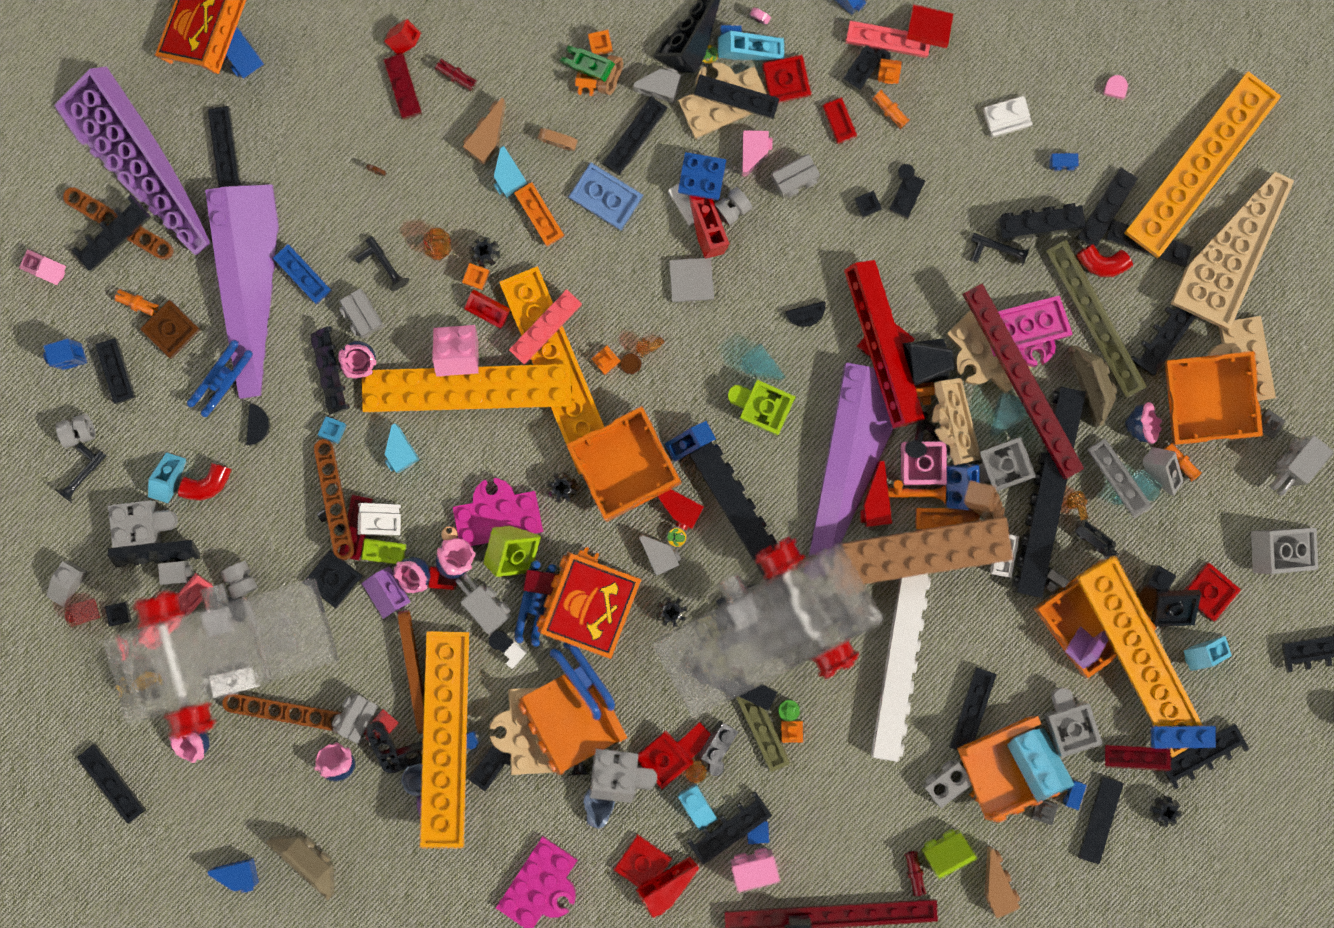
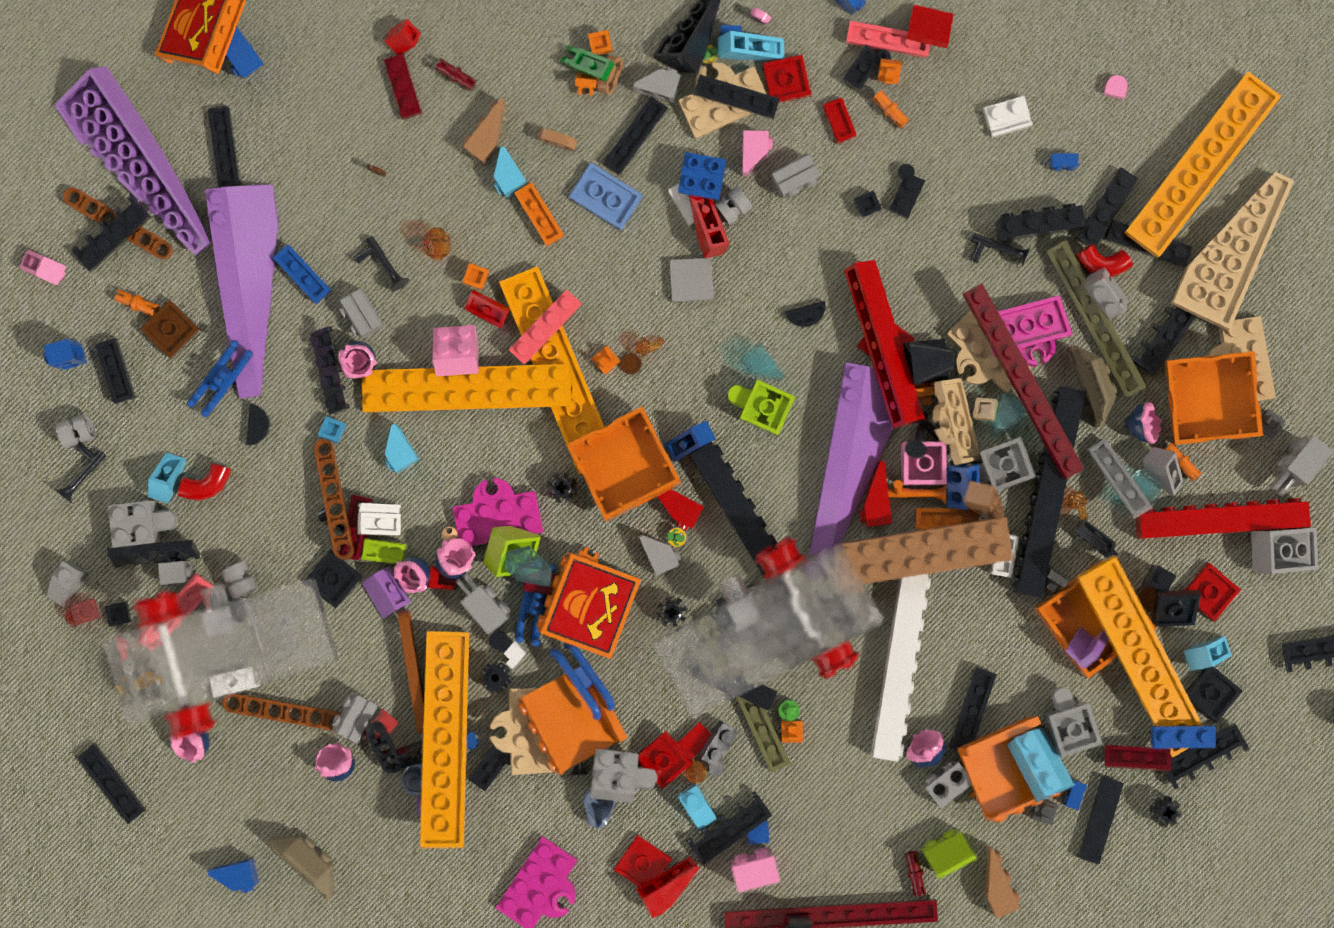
(485, 245): black piece -> none
(502, 671): none -> black brick
(528, 566): none -> clear light blue slope
(926, 749): none -> bright pink hair
(985, 409): none -> tan plate
(1106, 293): none -> light grey brick
(1213, 693): none -> black tile
(1223, 520): none -> red brick

